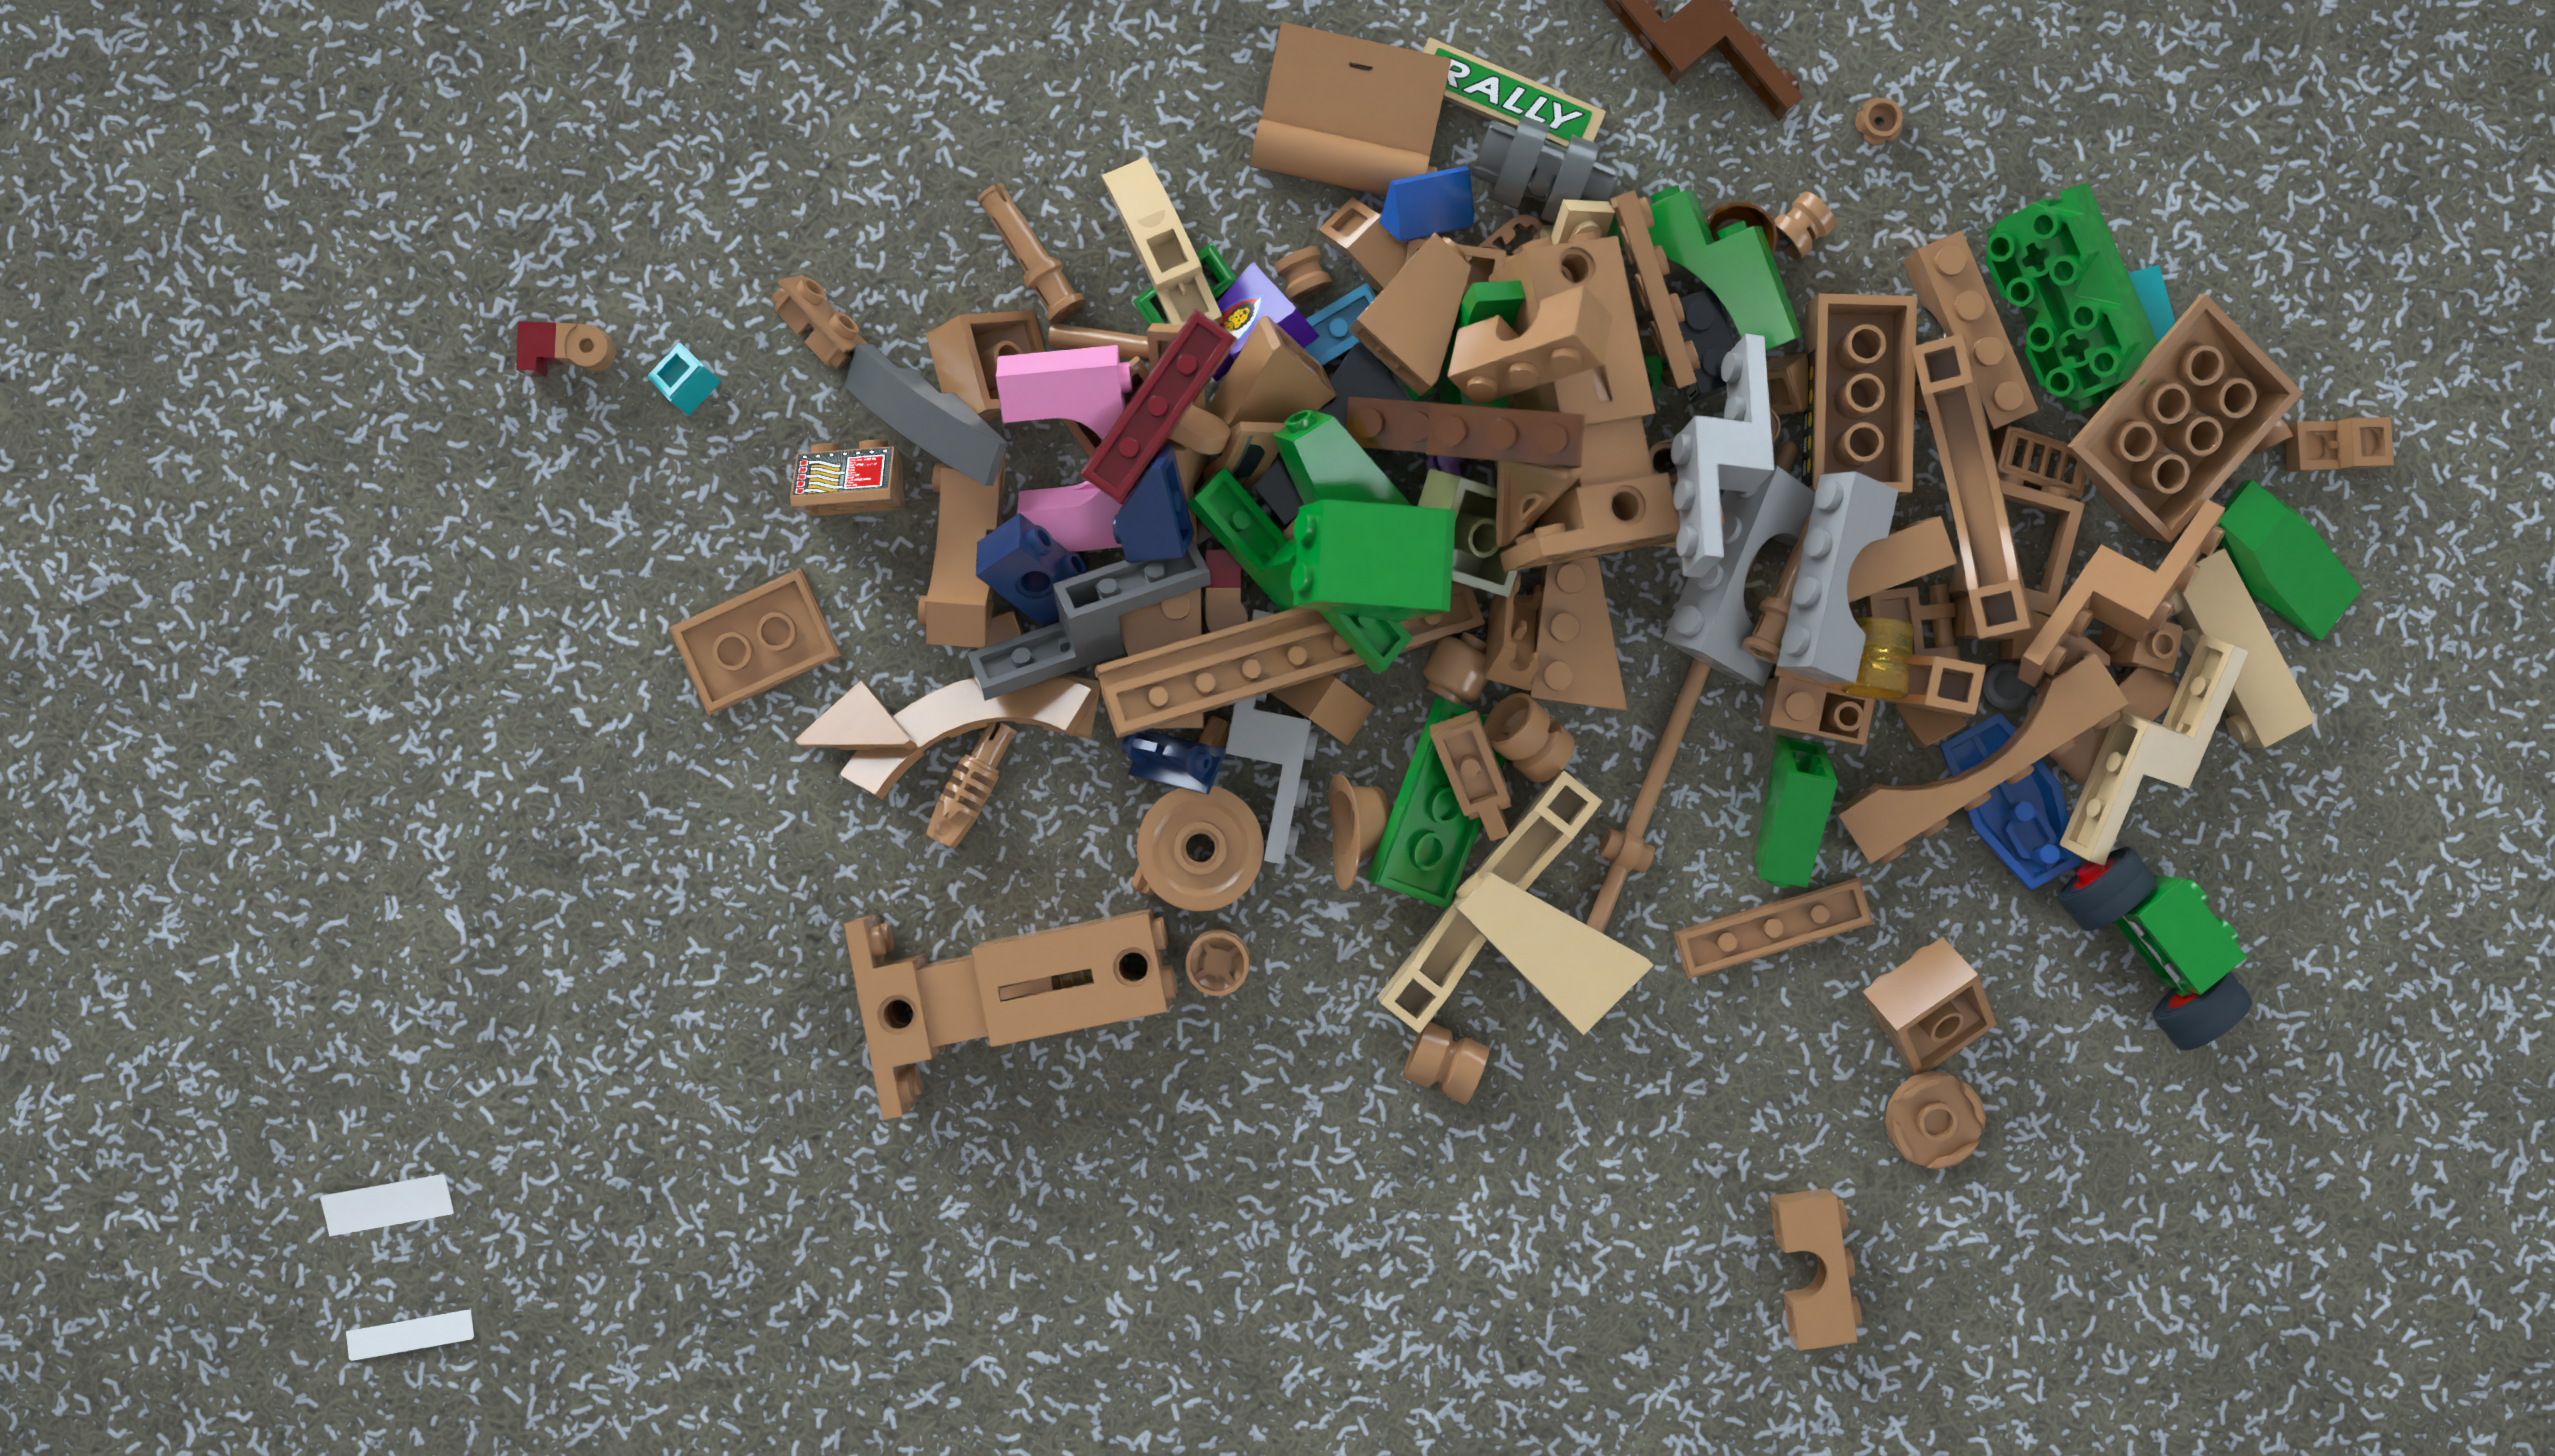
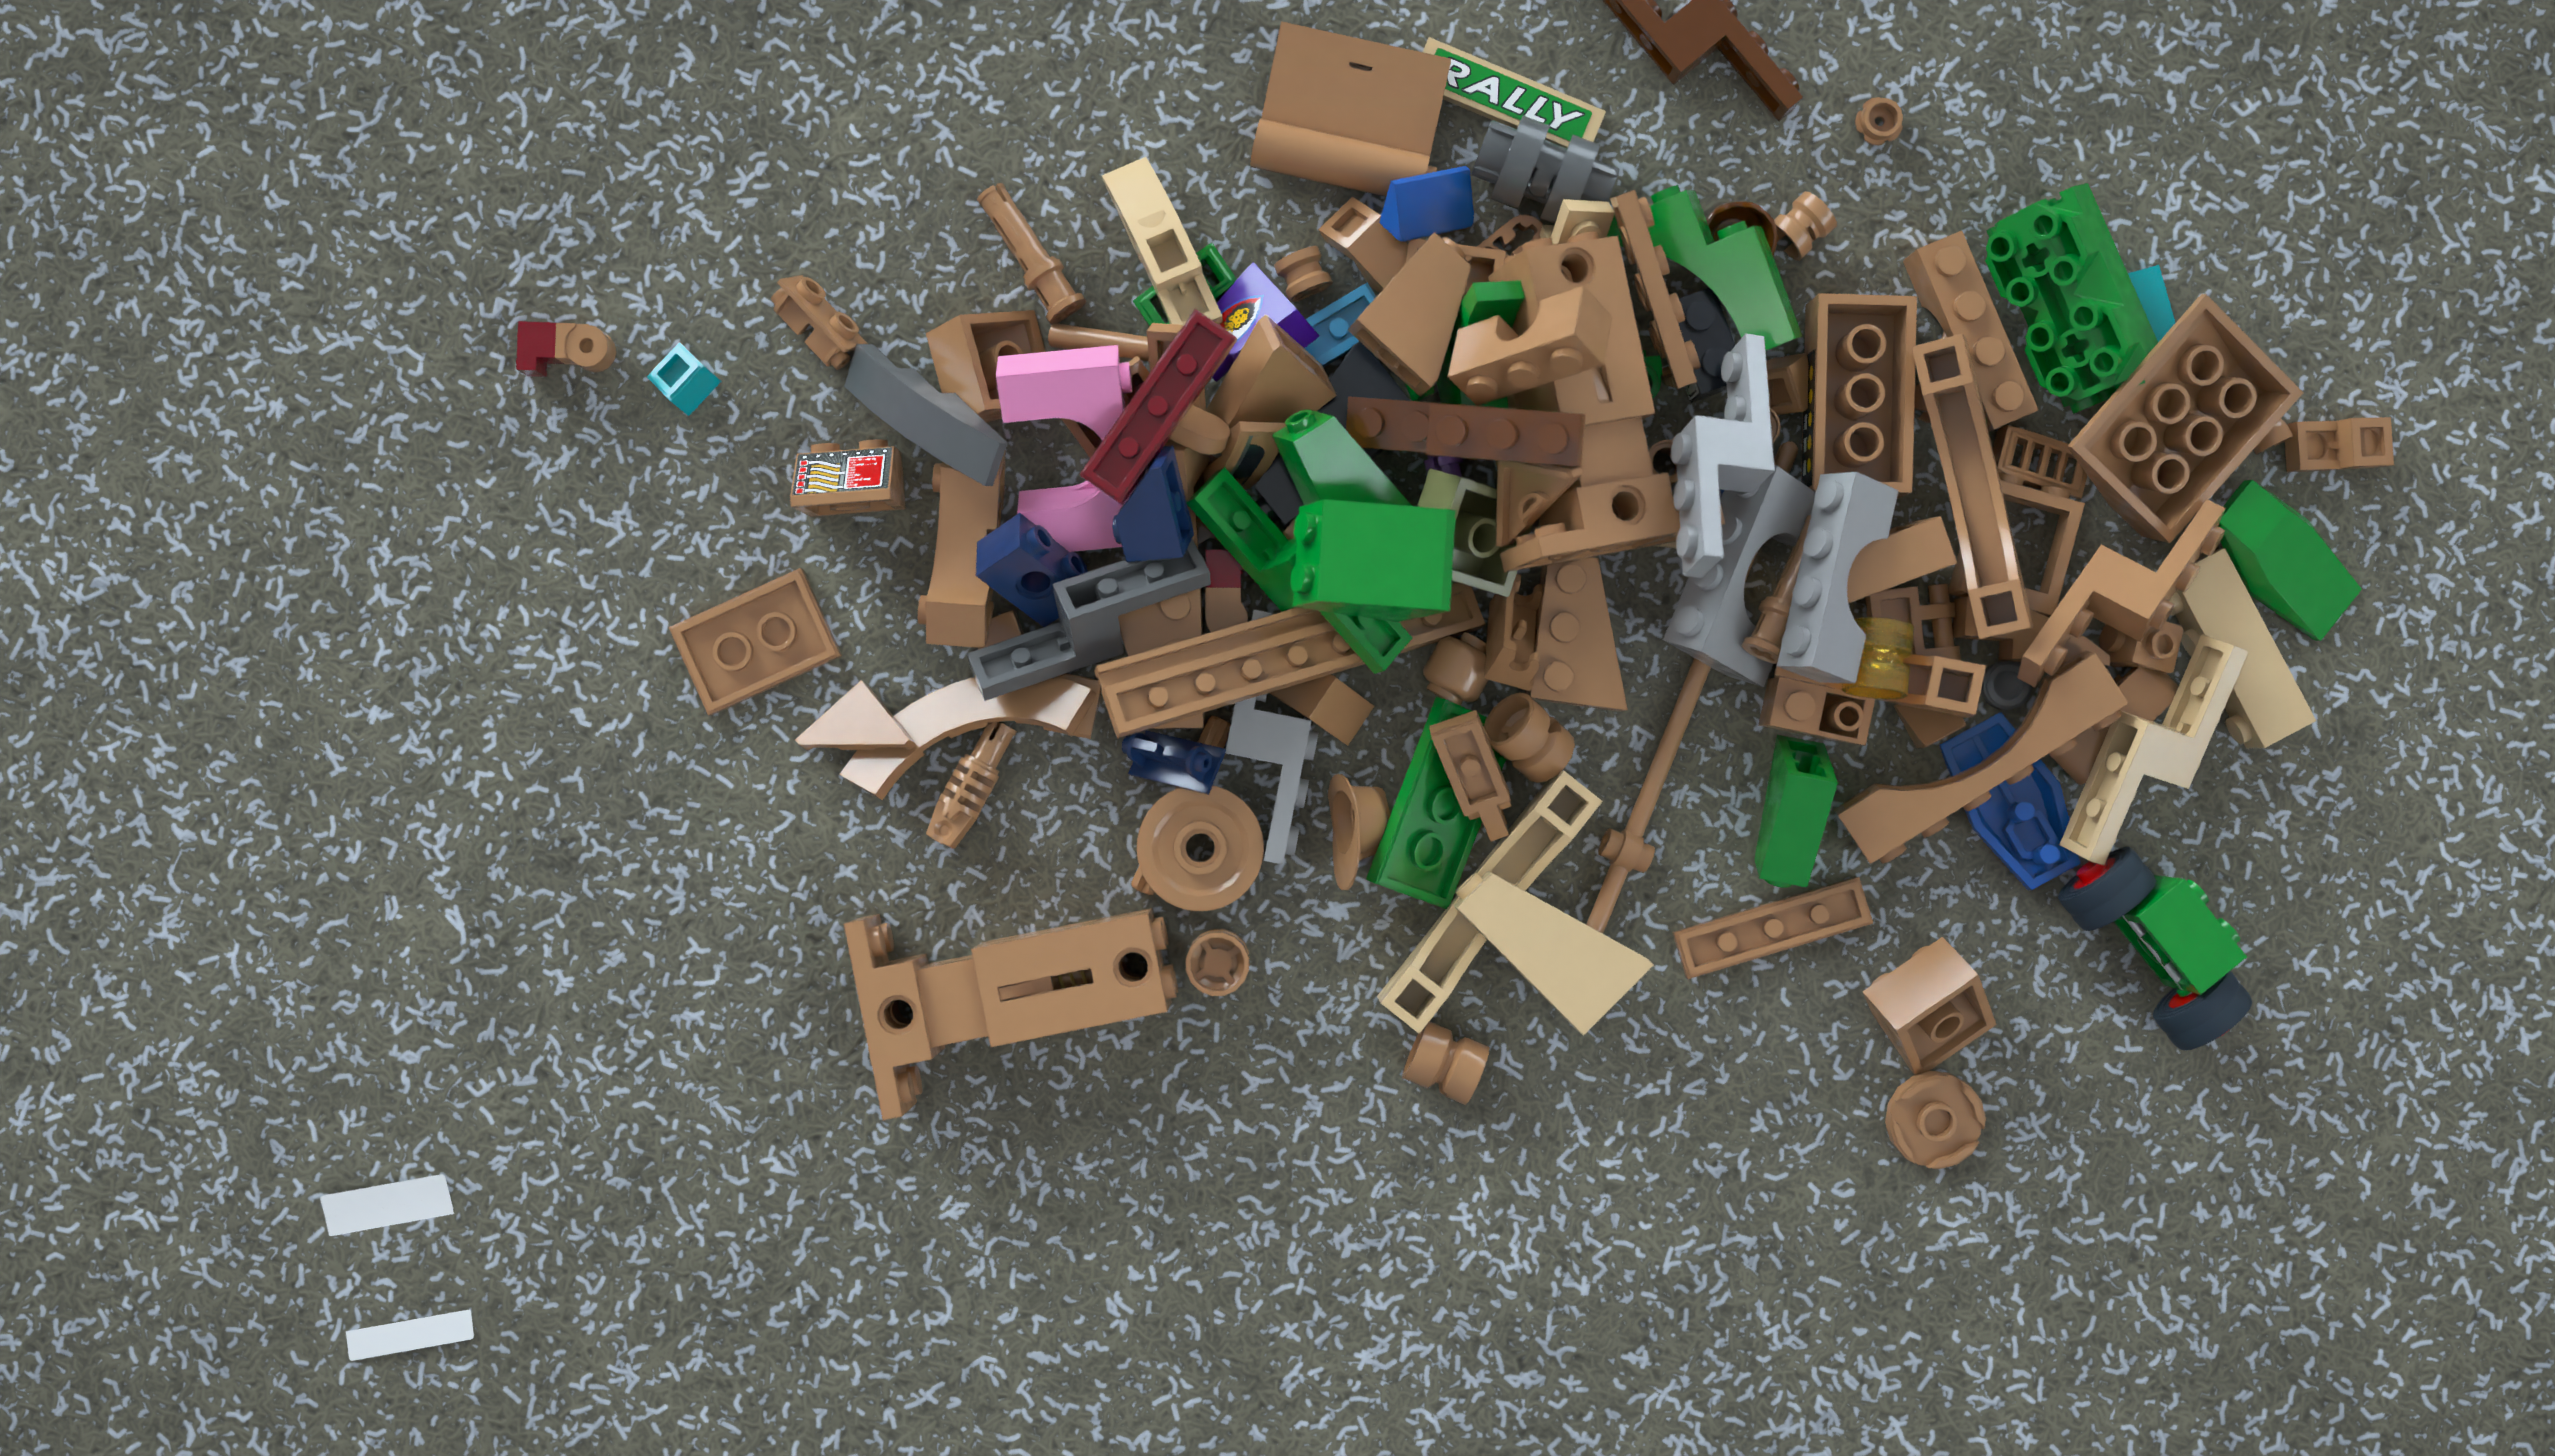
(1823, 1310): medium nougat arch -> none

